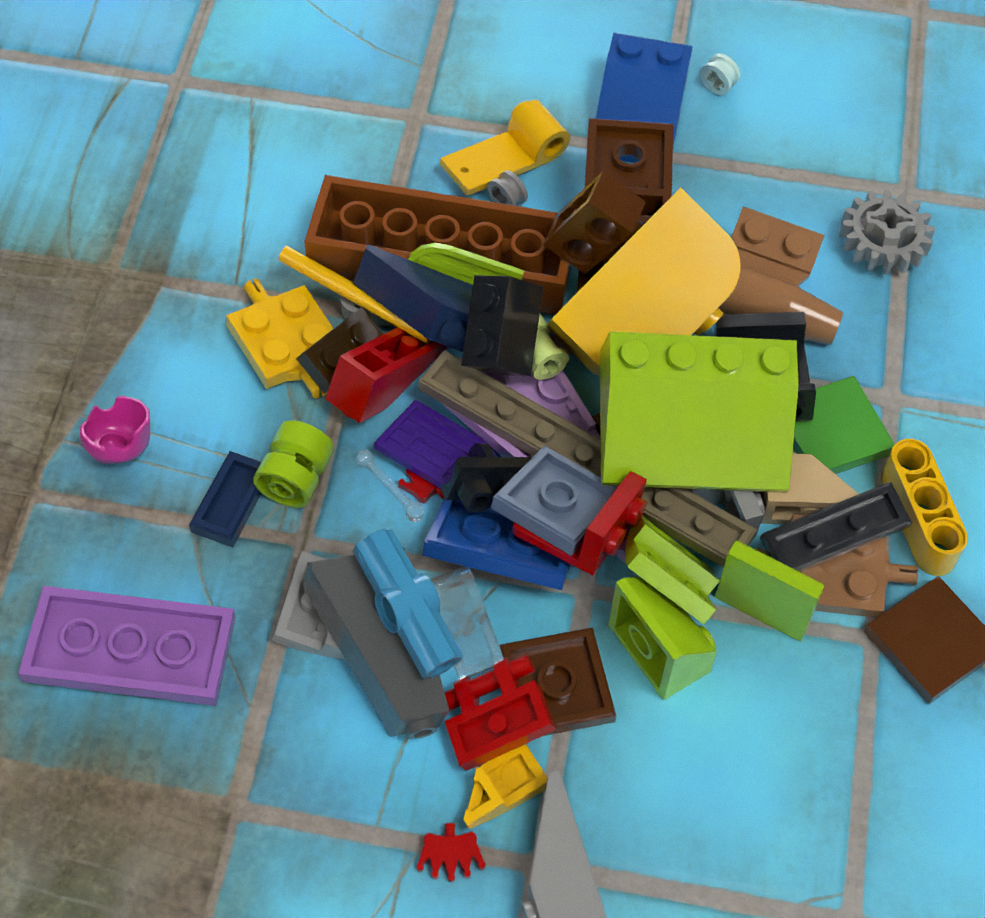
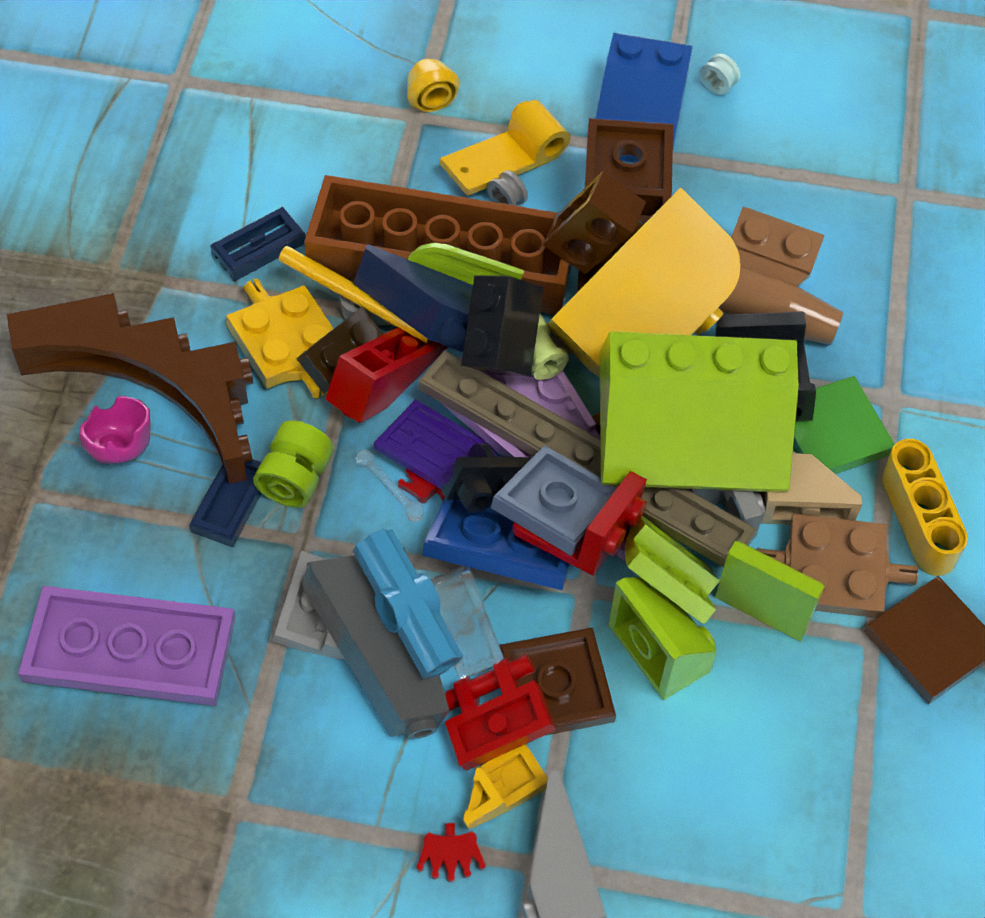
(100, 340): none -> reddish brown arch
(262, 248): none -> dark blue tile
(431, 85): none -> yellow cone
(837, 529): black tile -> none
(886, 232): light grey gear -> none

